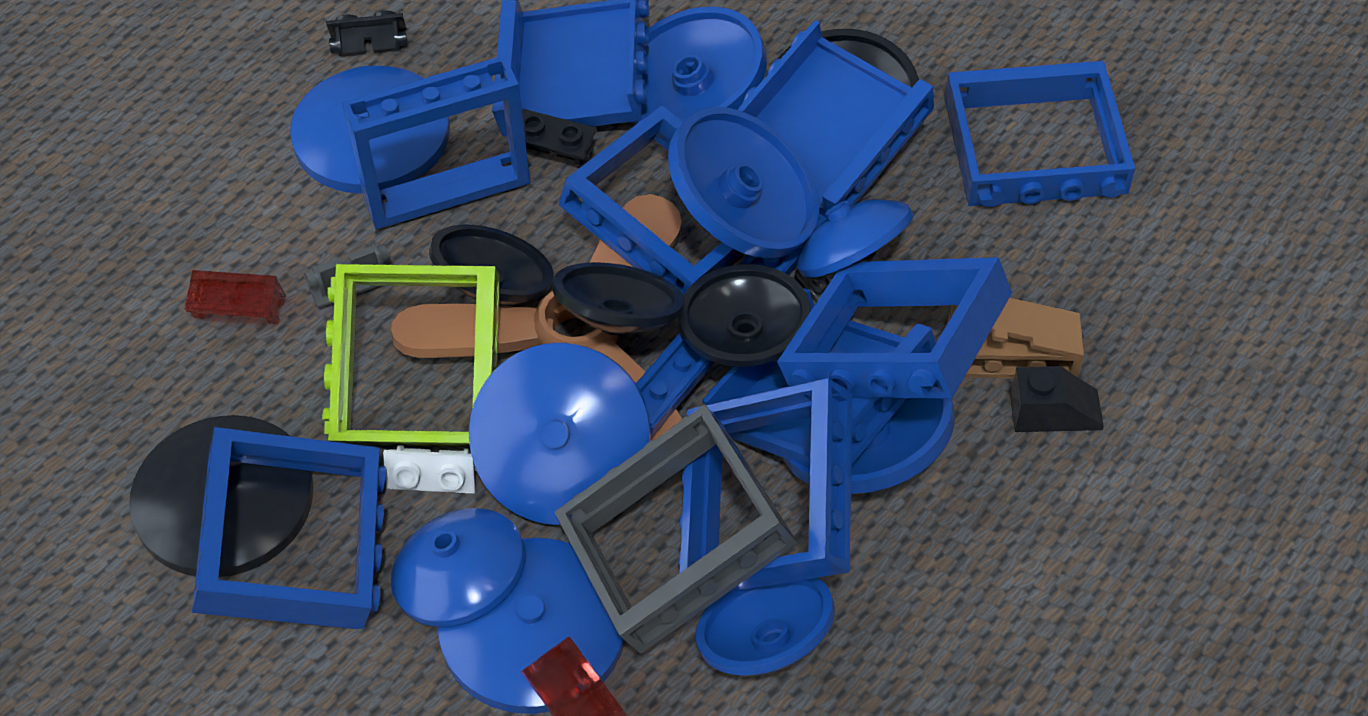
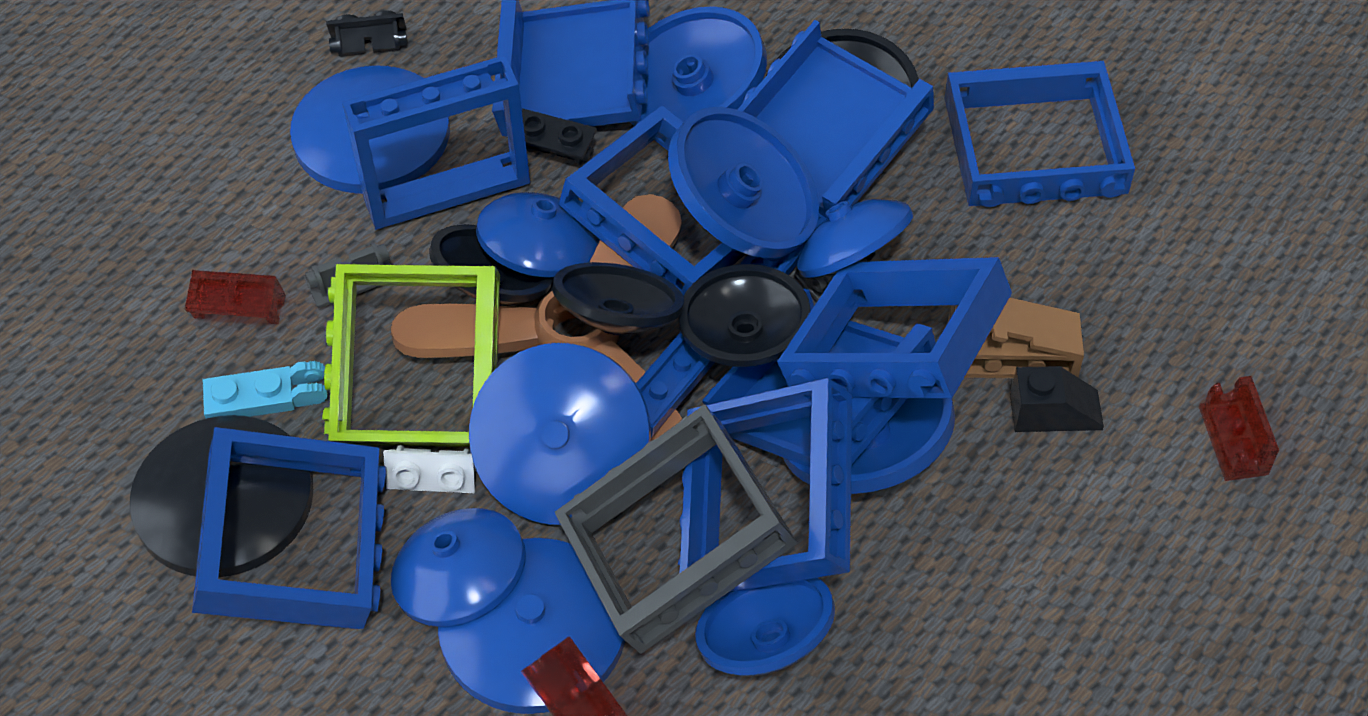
(264, 390): none -> medium azure hinge
(533, 234): none -> blue dish
(1239, 430): none -> clear red hinge

